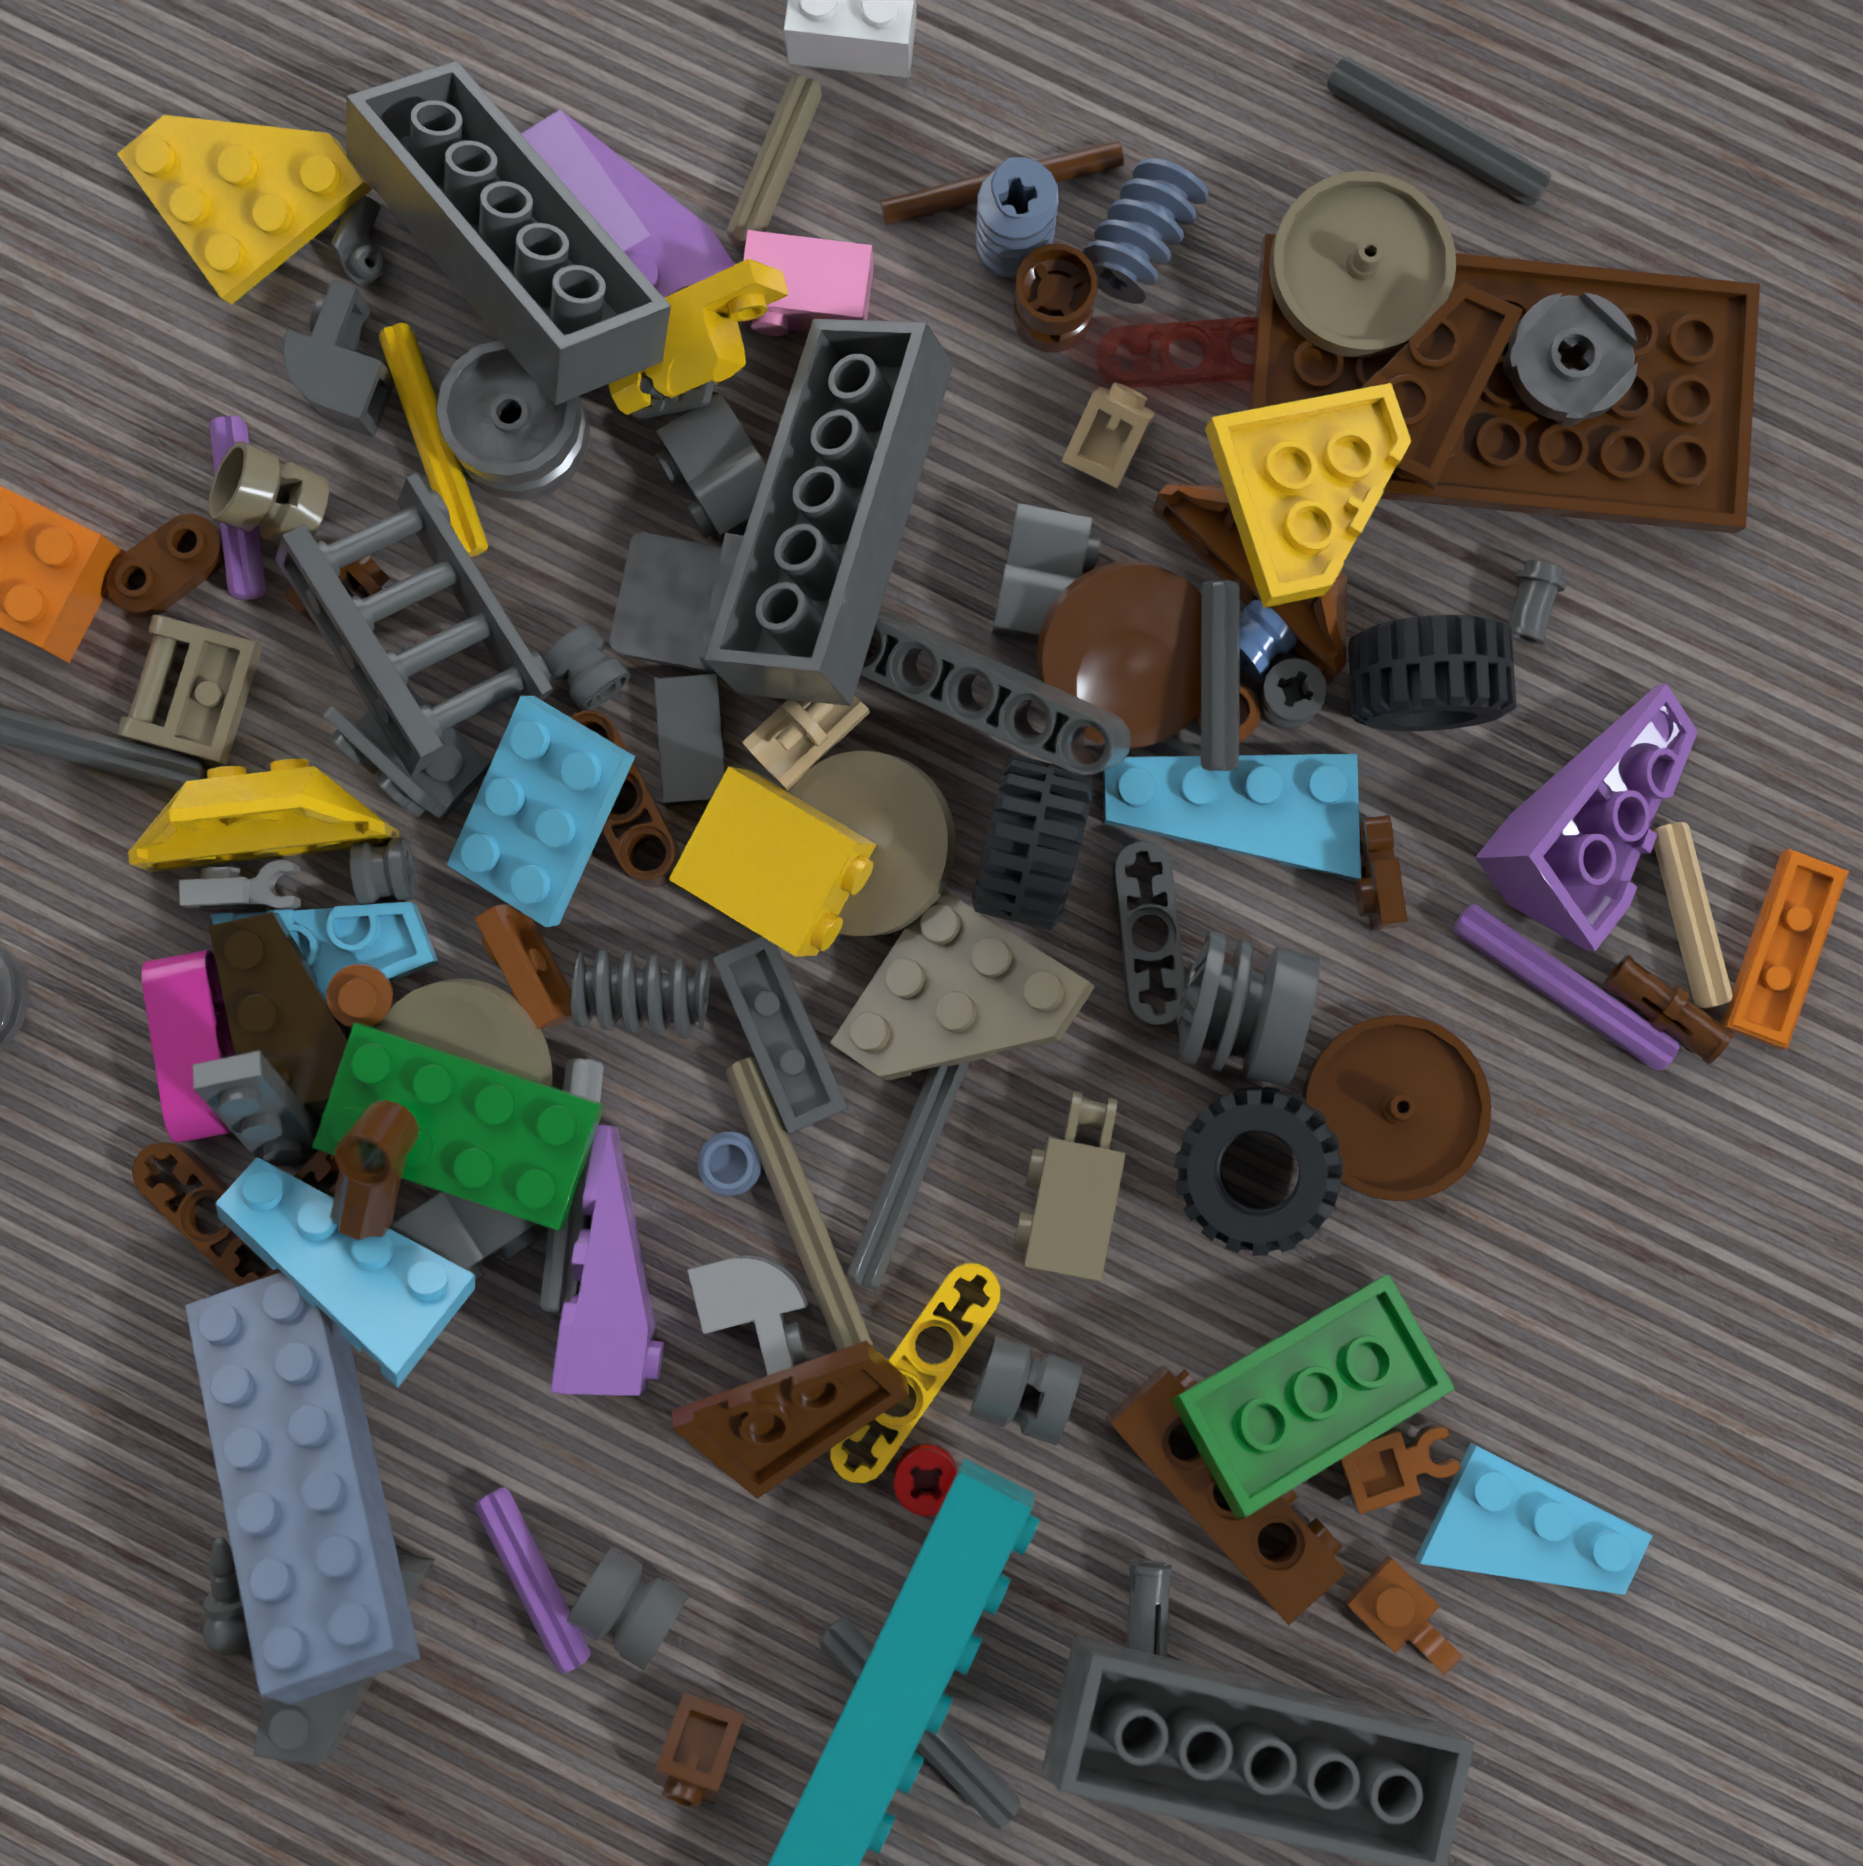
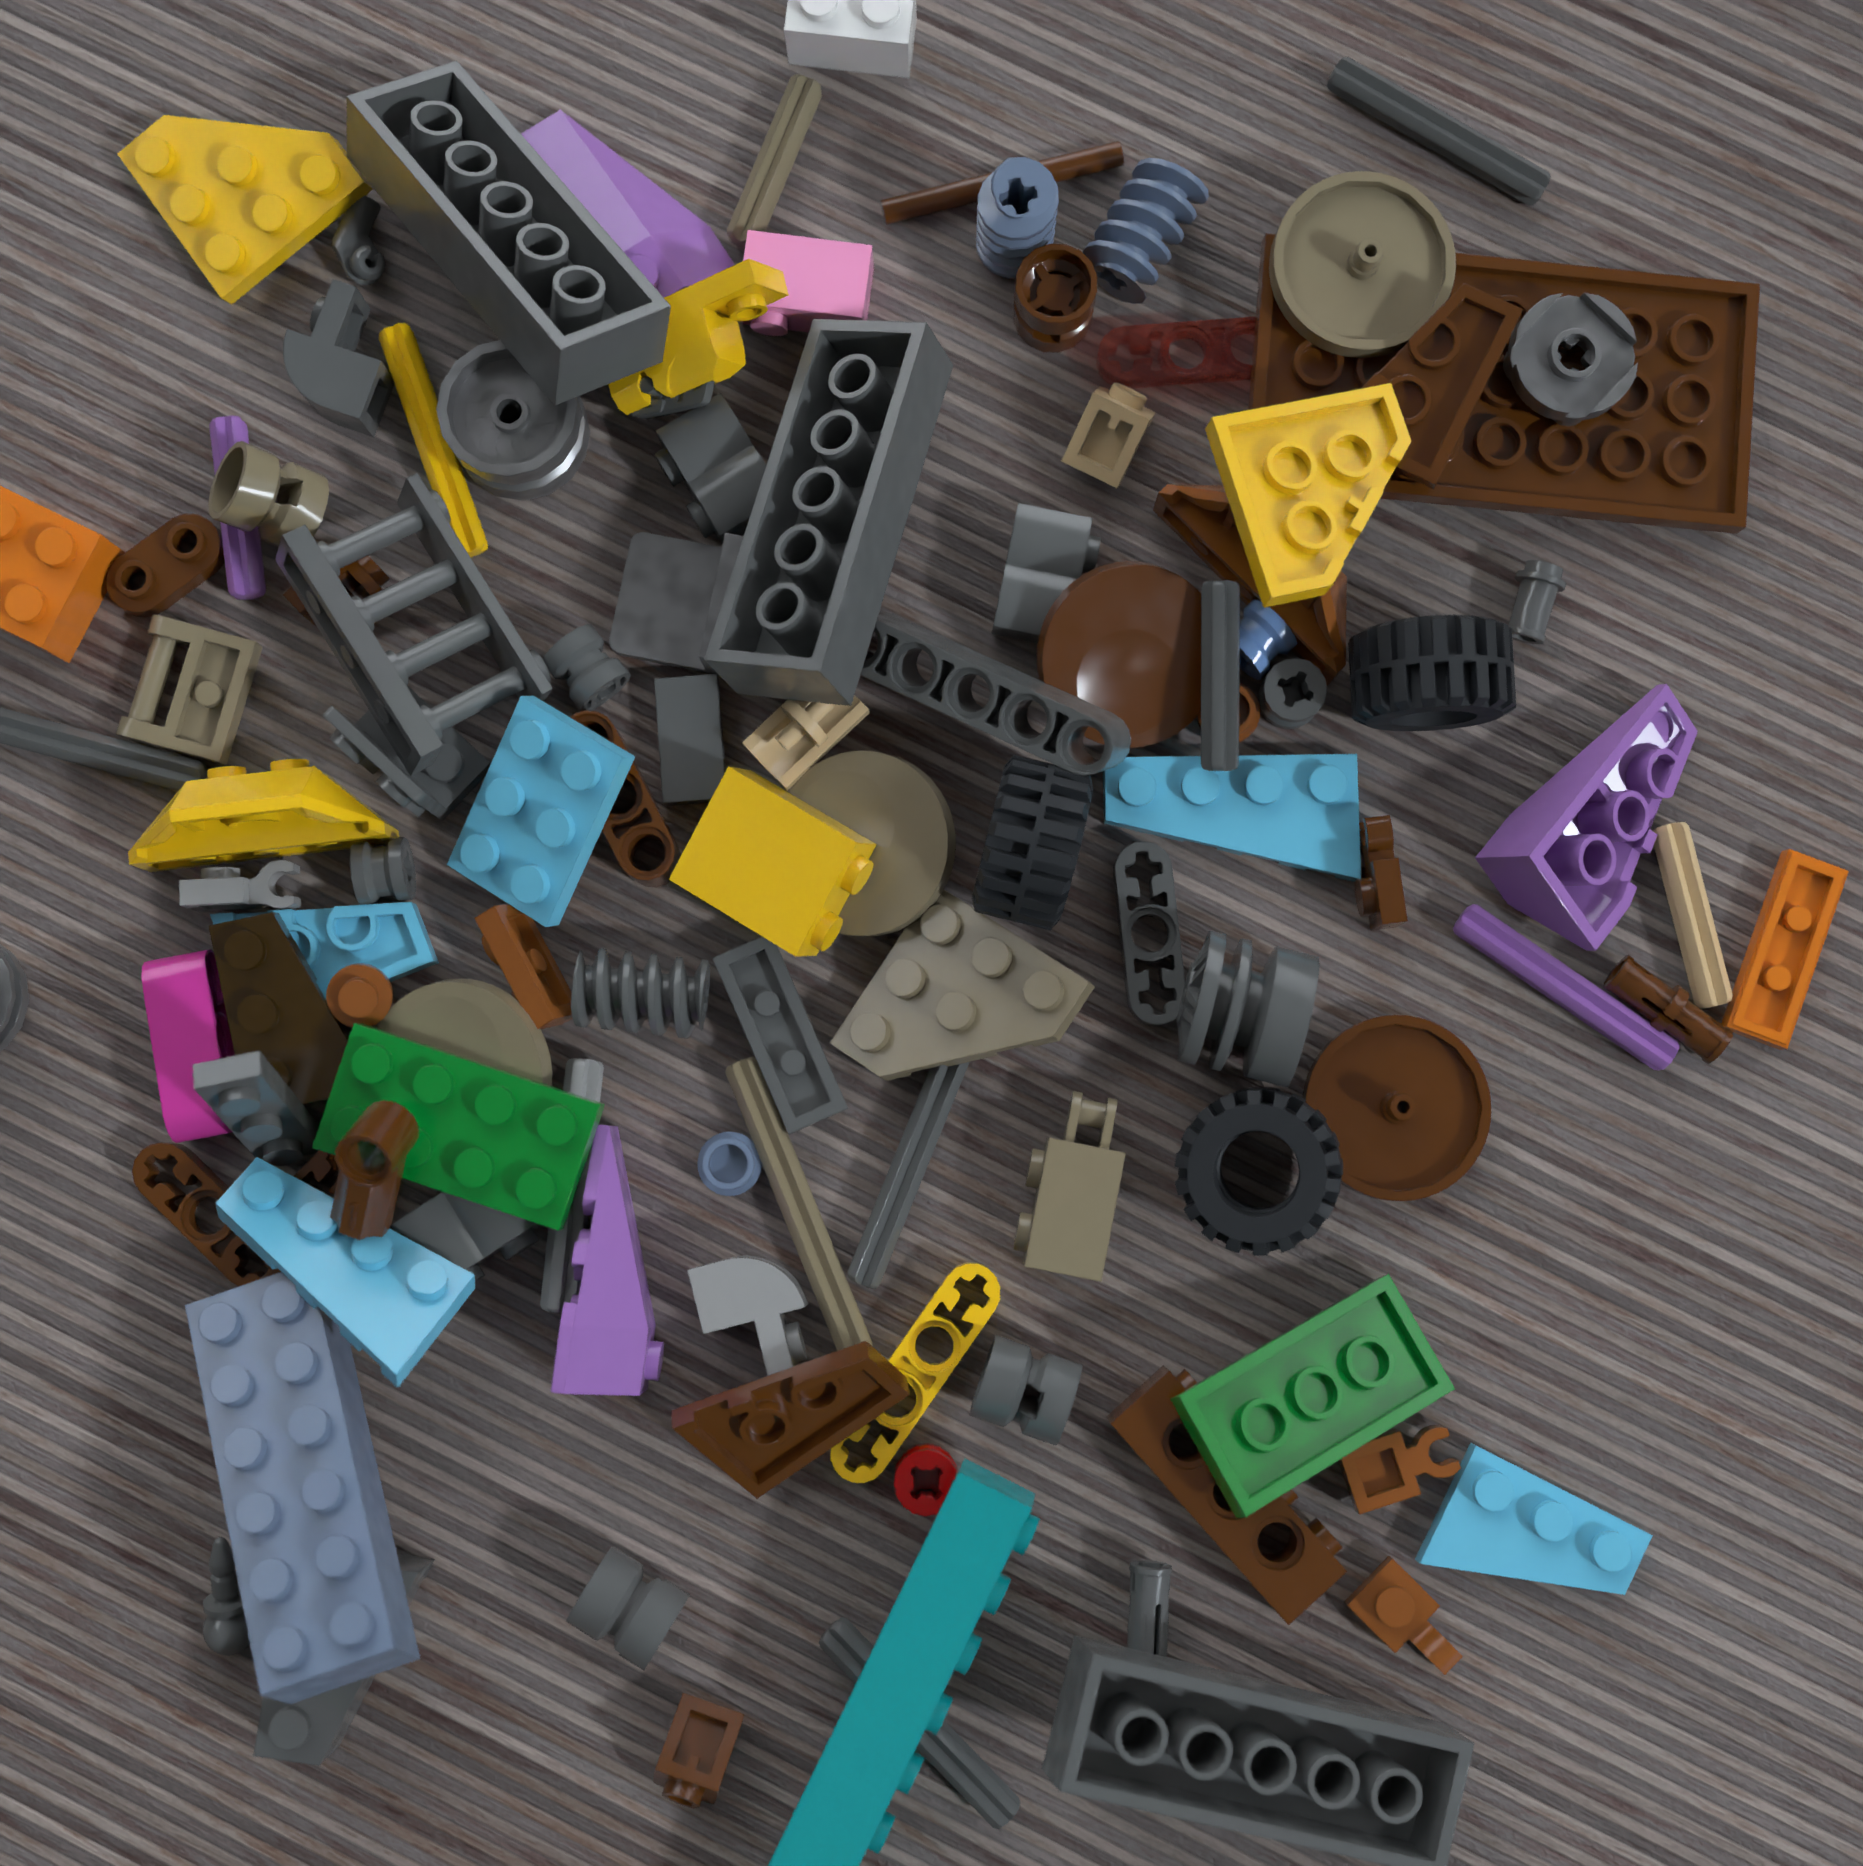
(532, 1580): medium lavender axle -> none

